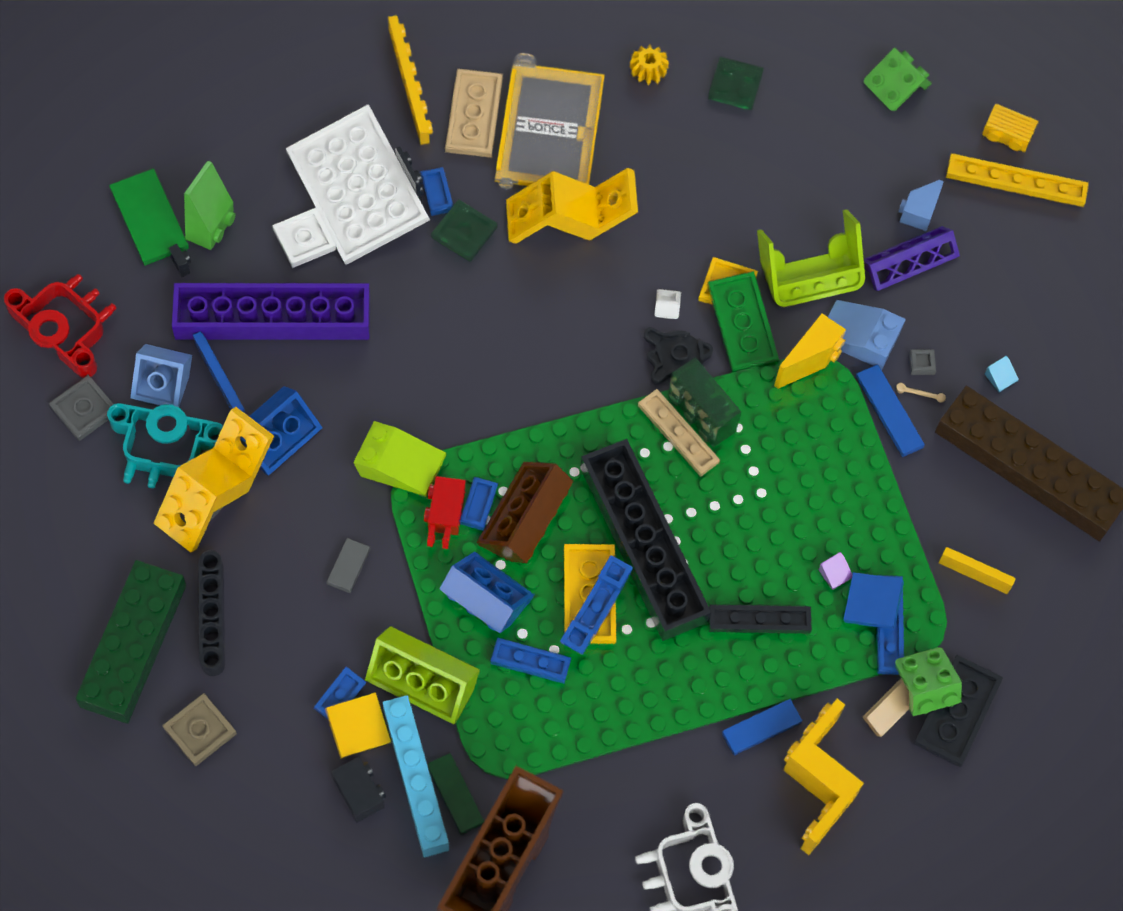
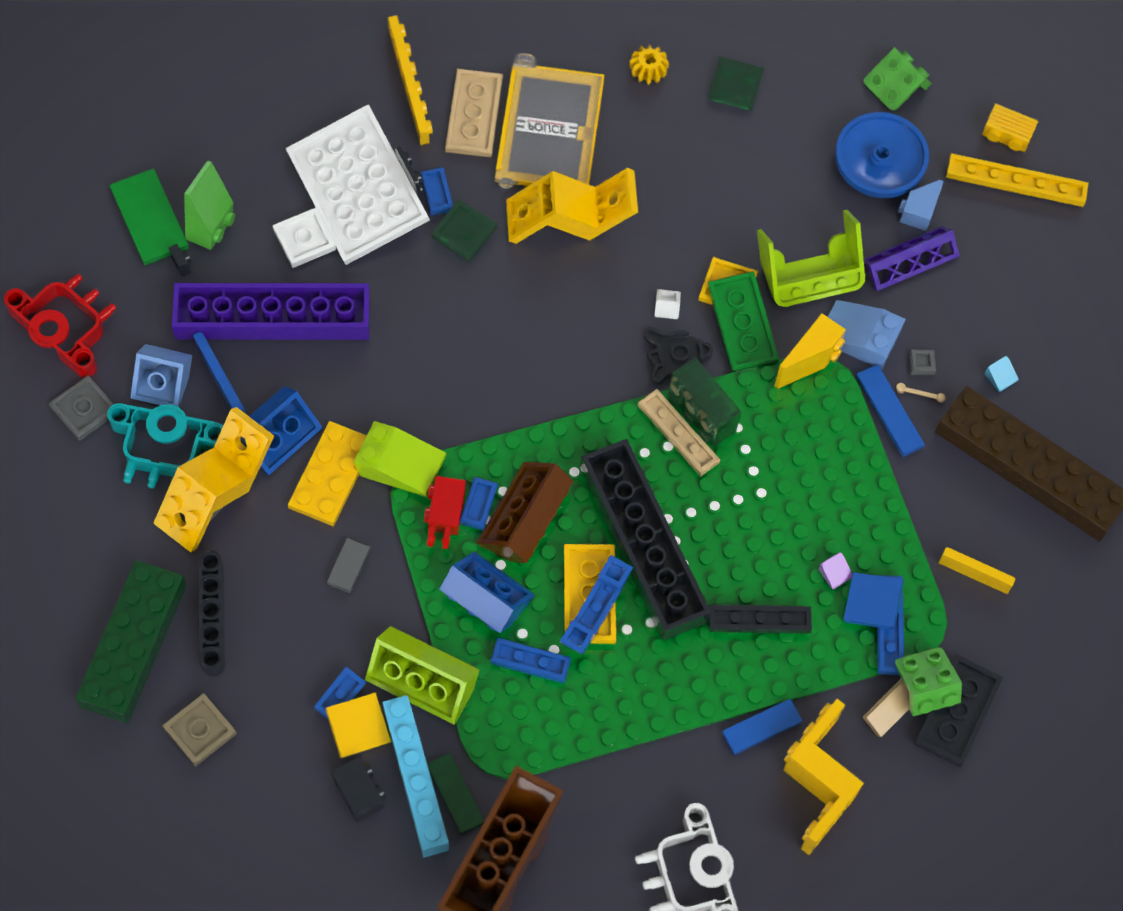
(328, 475): none -> yellow plate
(881, 155): none -> blue dish

